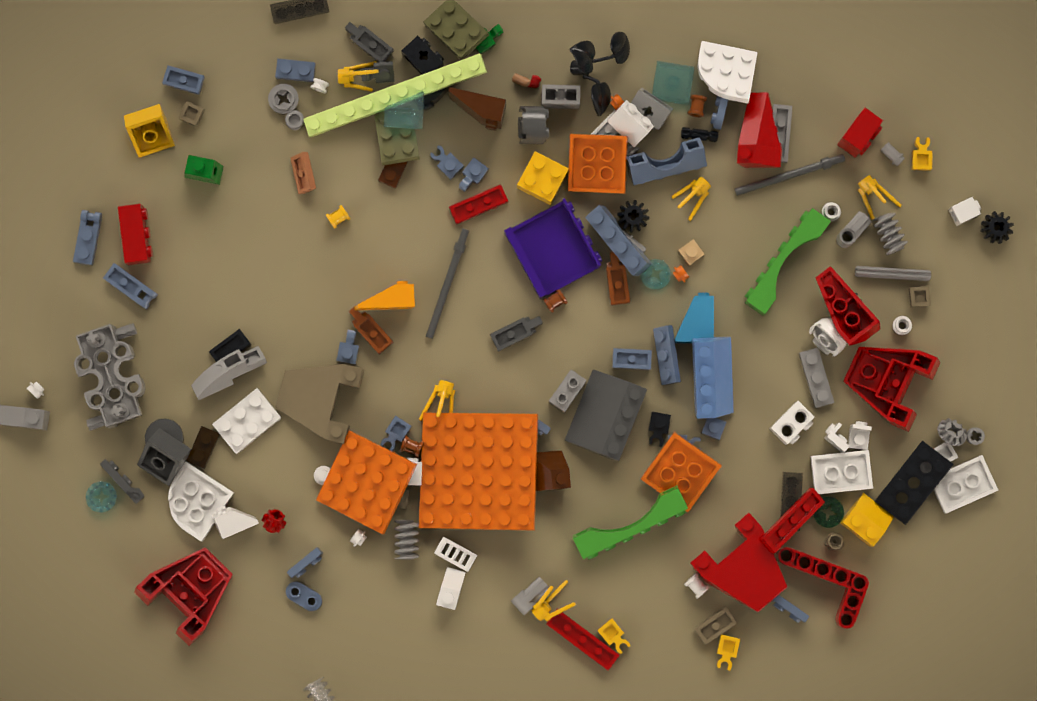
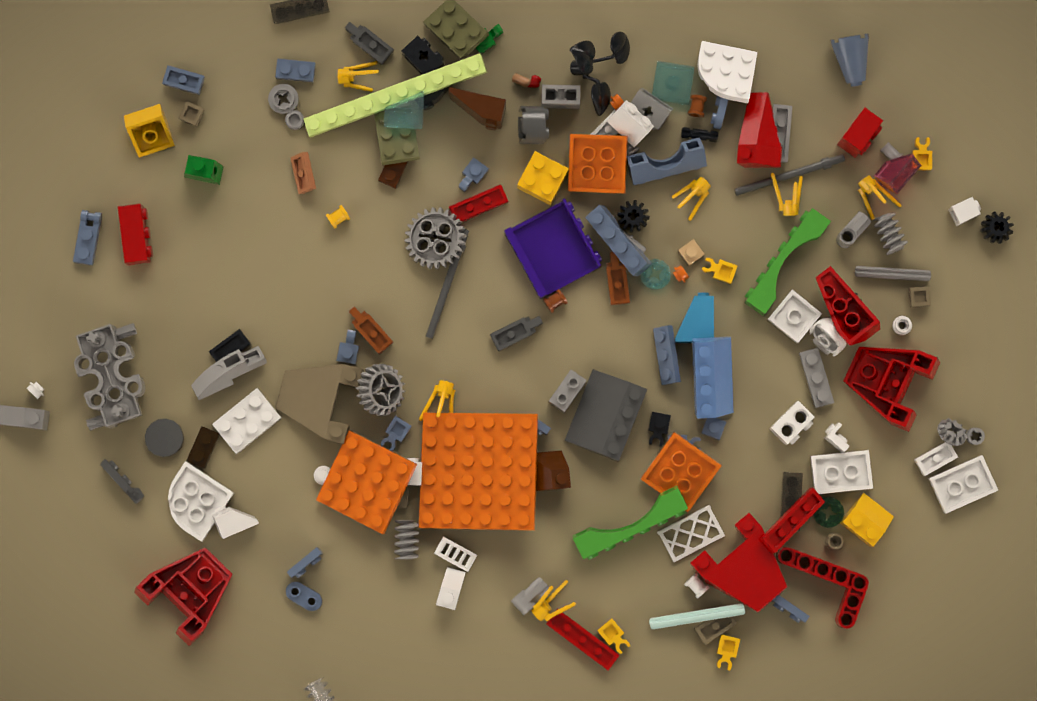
(94, 490): clear light blue gear -> none
(129, 285): sand blue plate -> none
(163, 456): dark grey slope -> none
(273, 521): red gear -> none
(319, 85): white bush -> none
(358, 537): white plate -> none
(373, 381): none -> light grey gear
(385, 74): dark grey plate -> none
(395, 297): light orange slope -> none
(411, 446): dark orange bush -> none
(431, 254): none -> light grey gear
(448, 164): sand blue plate -> none
(632, 359): sand blue plate -> none
(694, 517): none -> white window
(697, 616): none -> light aqua axle
(722, 271): none -> yellow plate
(790, 207): none -> yellow plant
(794, 316): none -> white plate
(837, 211): white plate -> none
(852, 57): none -> sand blue cone
(859, 435): white bracket -> none
(897, 172): none -> clear pink slope
(918, 495): black plate -> none

